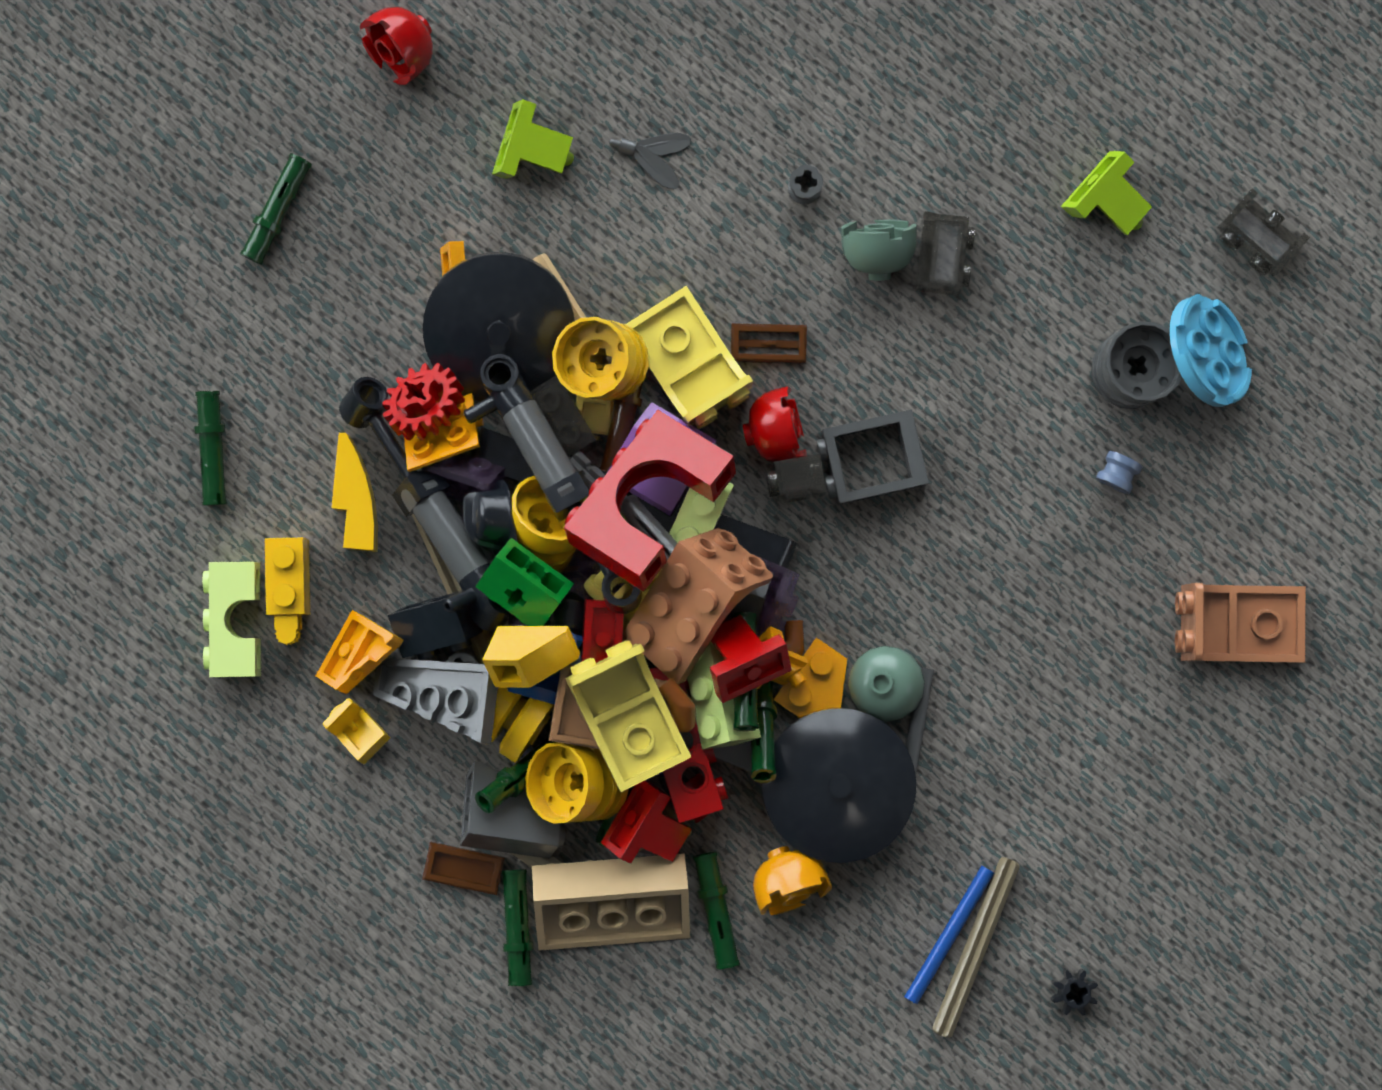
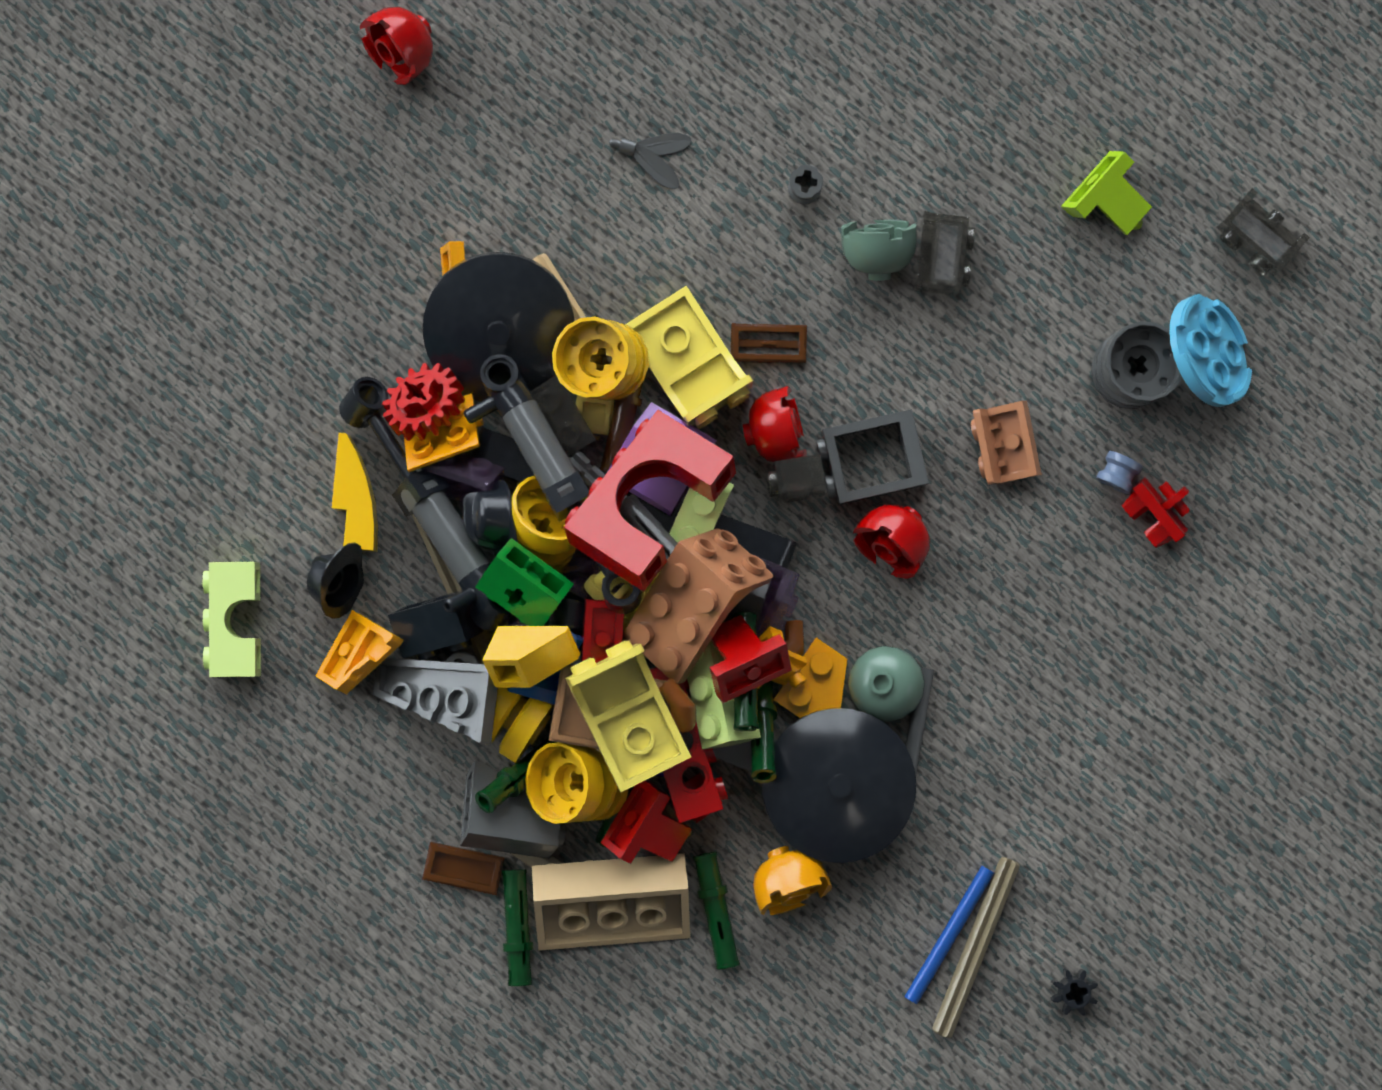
(211, 447): dark green pin -> none
(269, 222): dark green pin -> none
(287, 585): yellow hinge -> none
(337, 580): none -> black piece
(356, 730): yellow bracket -> none
(531, 144): lime piece -> none
(894, 536): none -> red cylinder
(1006, 443): none -> nougat bracket
(1146, 498): none -> red hips
(1241, 623): nougat bracket -> none

